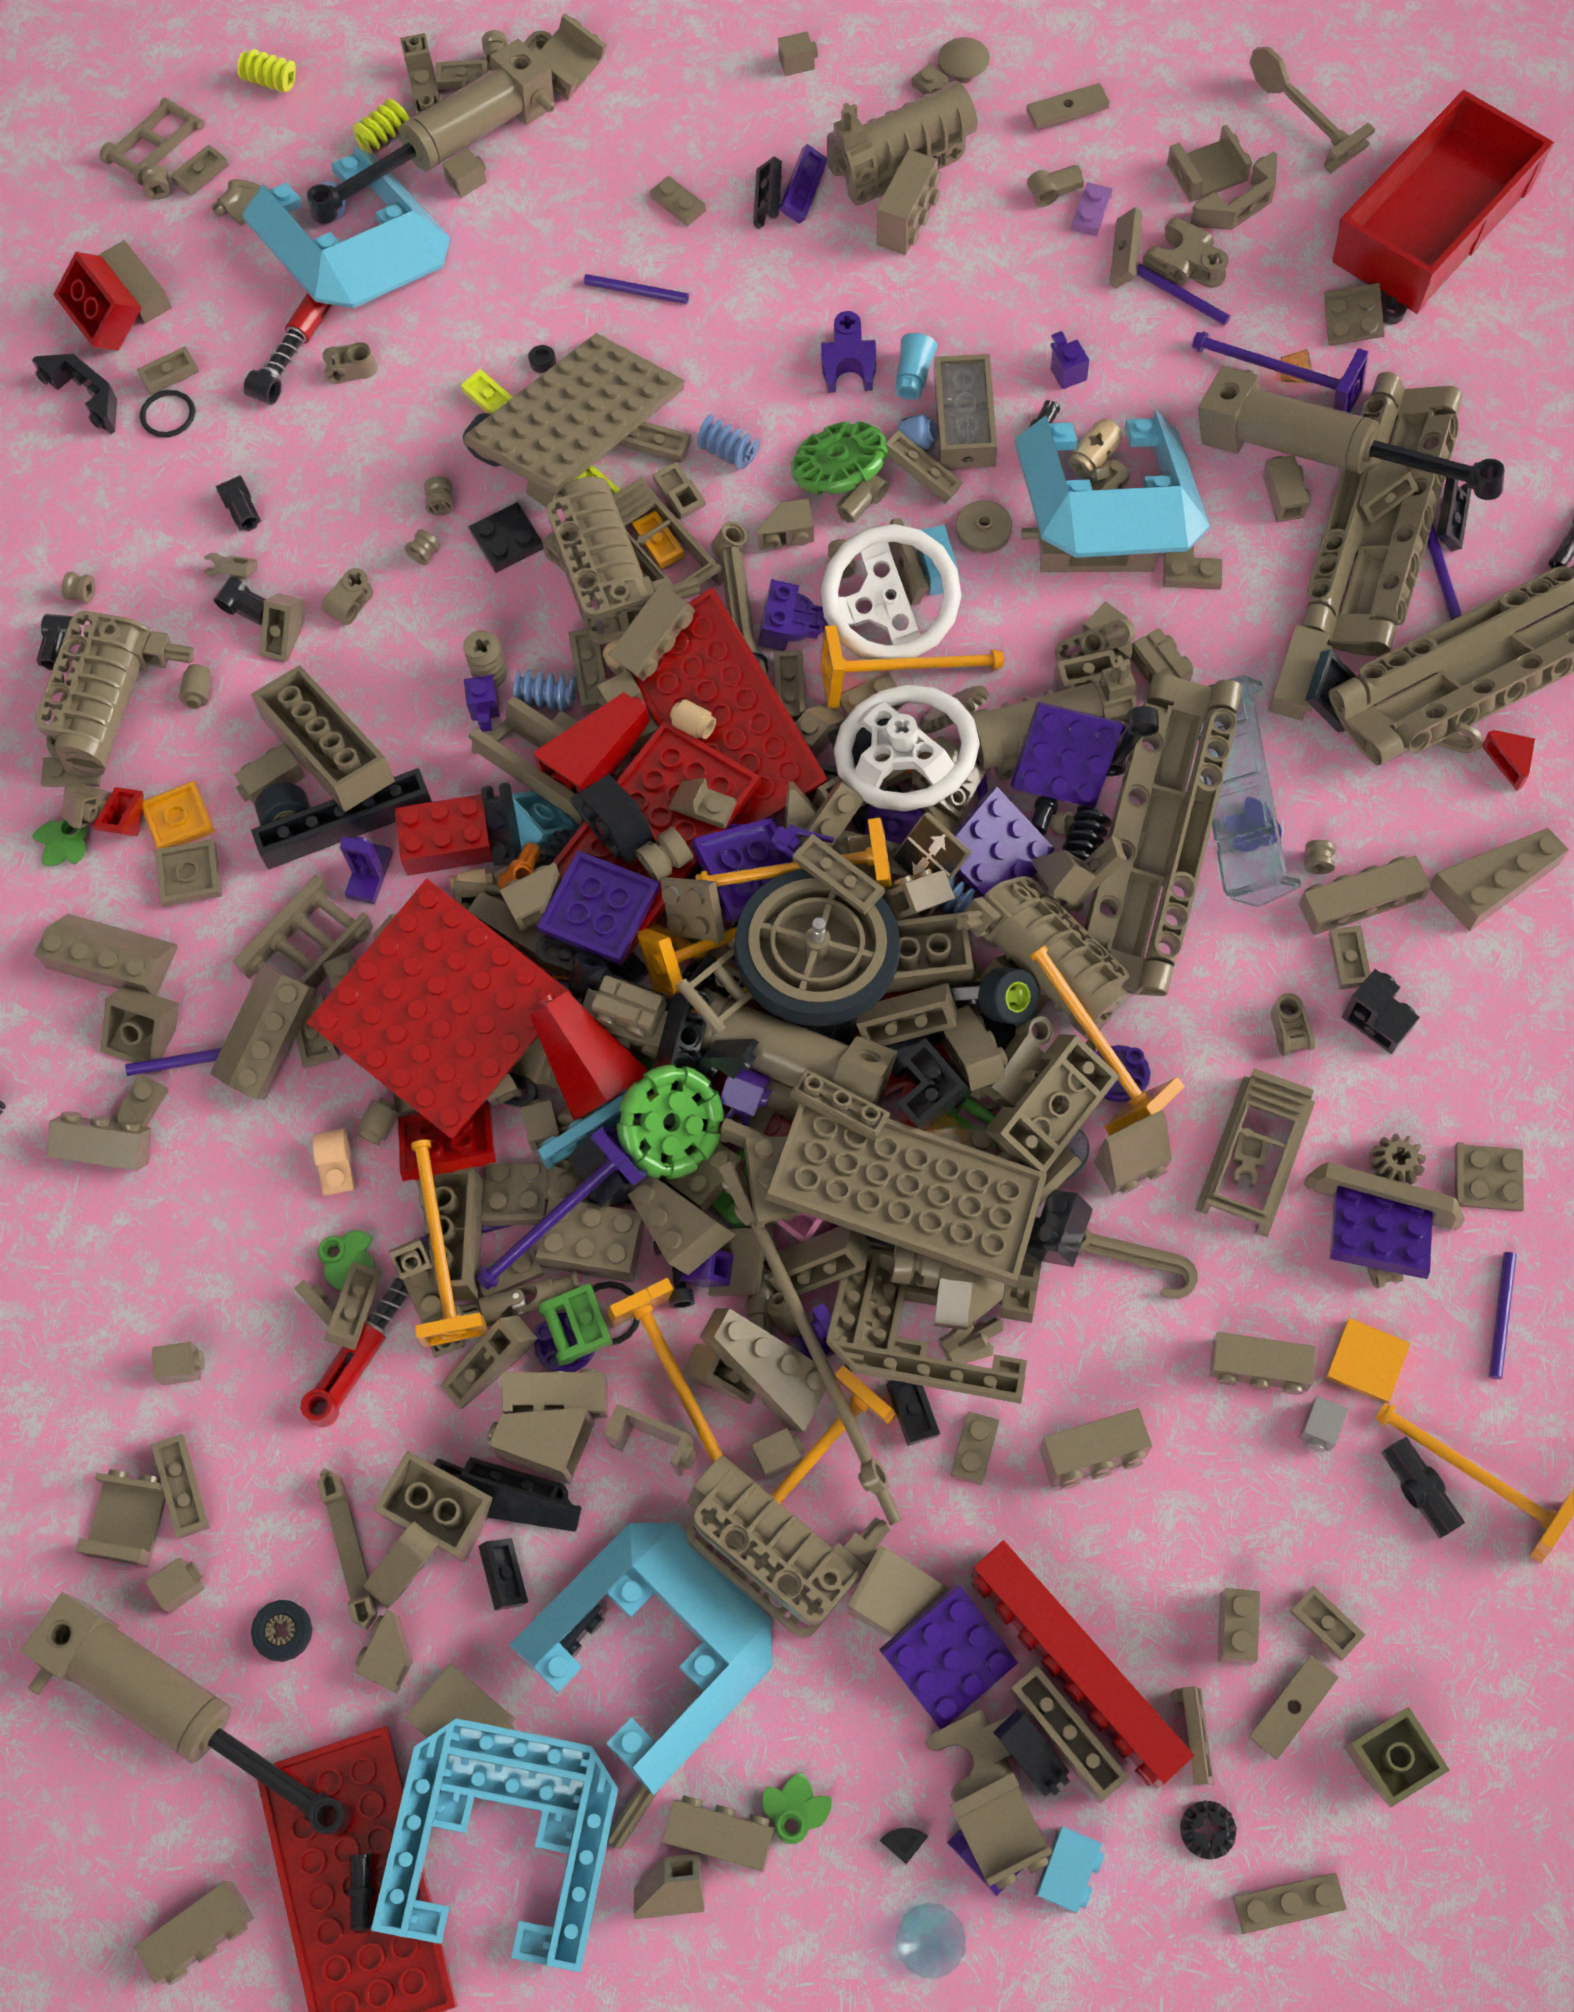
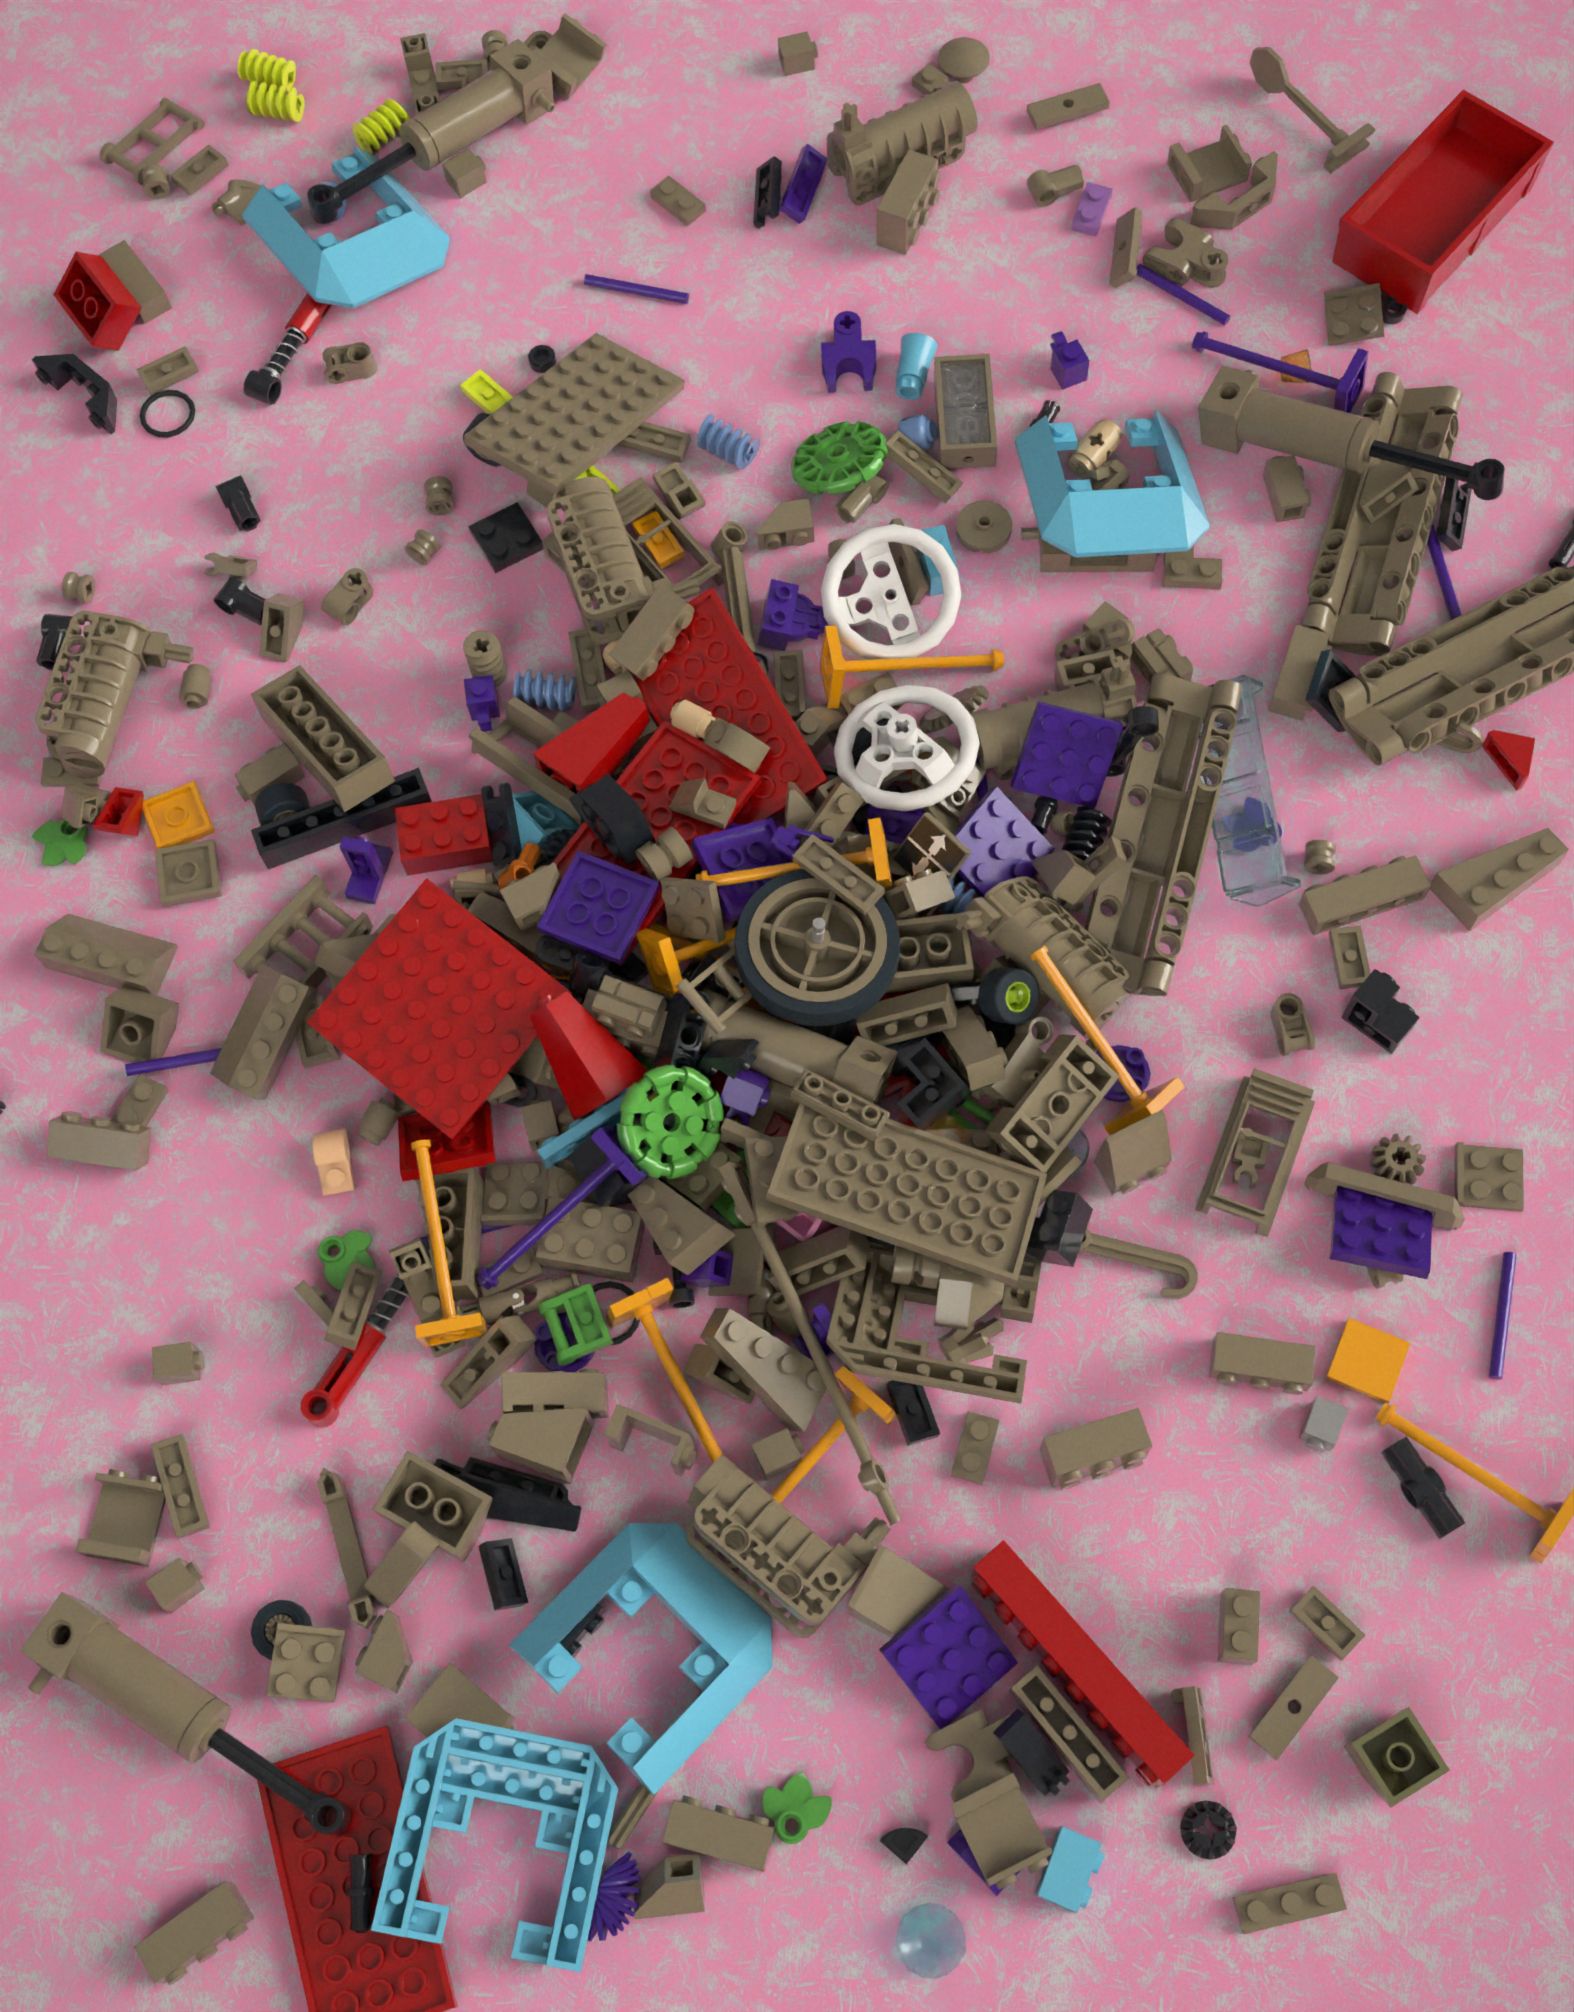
(275, 103): none -> neon yellow piece
(305, 1662): none -> dark tan piece
(342, 954): none -> dark tan slope
(612, 1898): none -> dark purple hair
(736, 744): none -> dark tan brick

